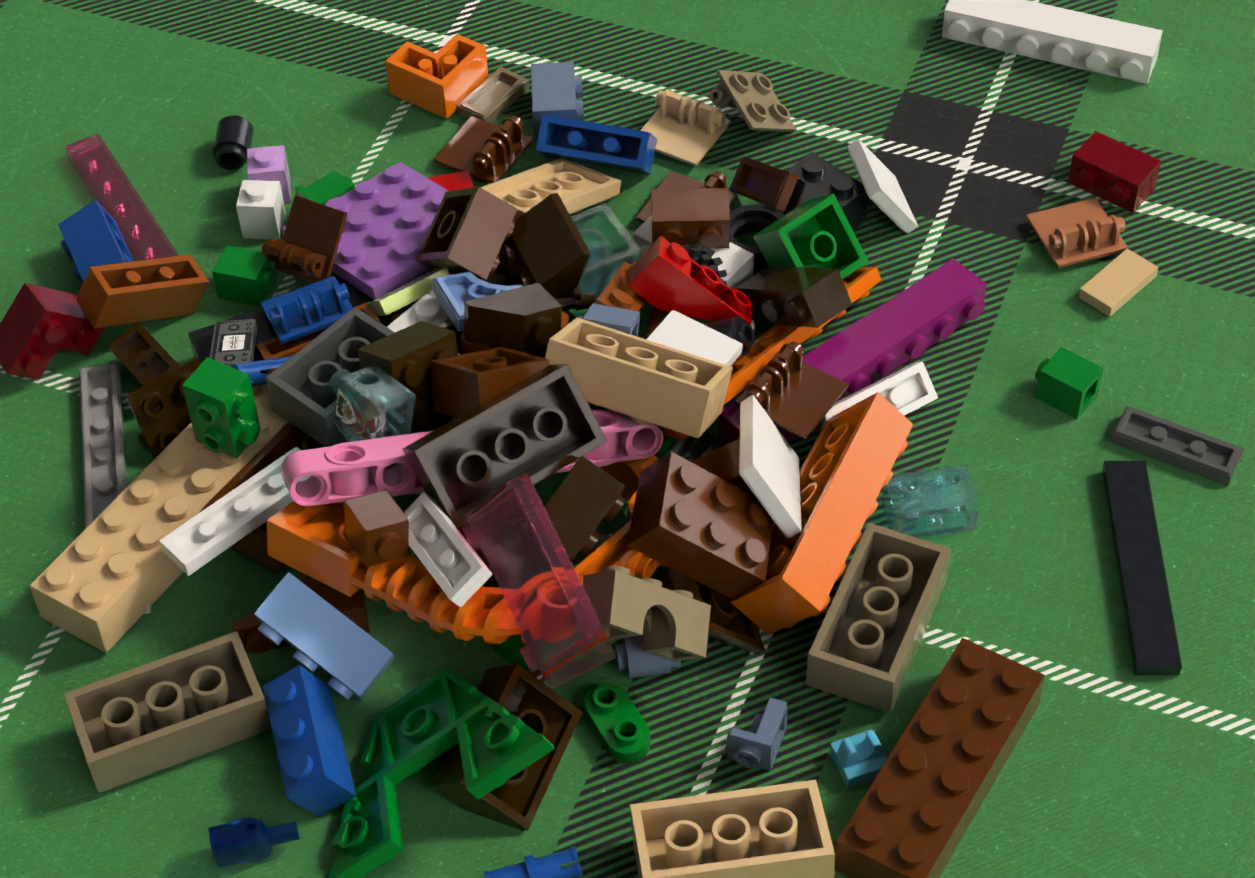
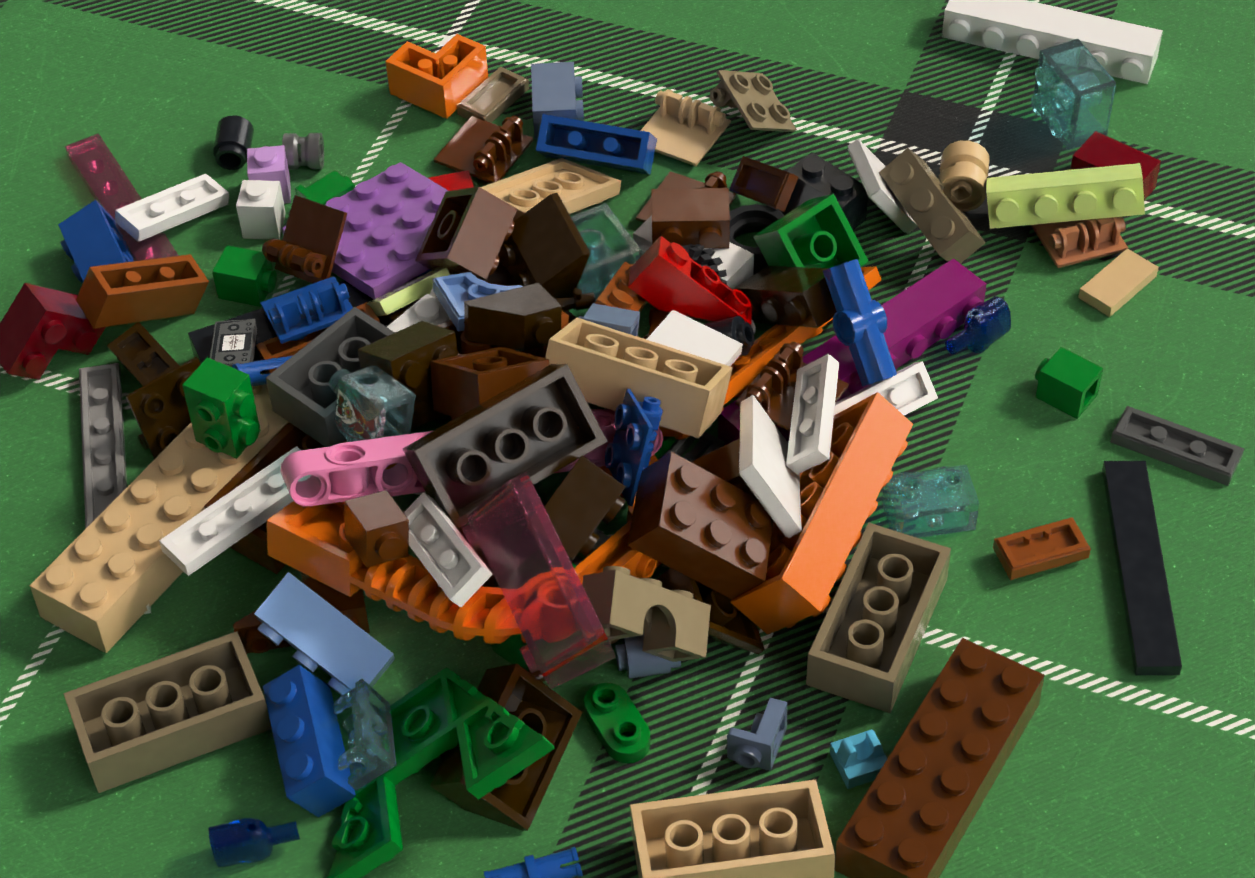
(171, 207): none -> white plate
(304, 150): none -> flat silver wheel
(369, 735): none -> clear light blue hinge
(632, 441): none -> blue hinge
(812, 414): none -> white plate
(860, 322): none -> blue piece
(930, 208): none -> dark tan arch
(964, 174): none -> tan wheel
(982, 326): none -> clear blue piece
(1041, 548): none -> dark orange plate
(1065, 196): none -> yellowish green brick
(1072, 93): none -> clear light blue brick

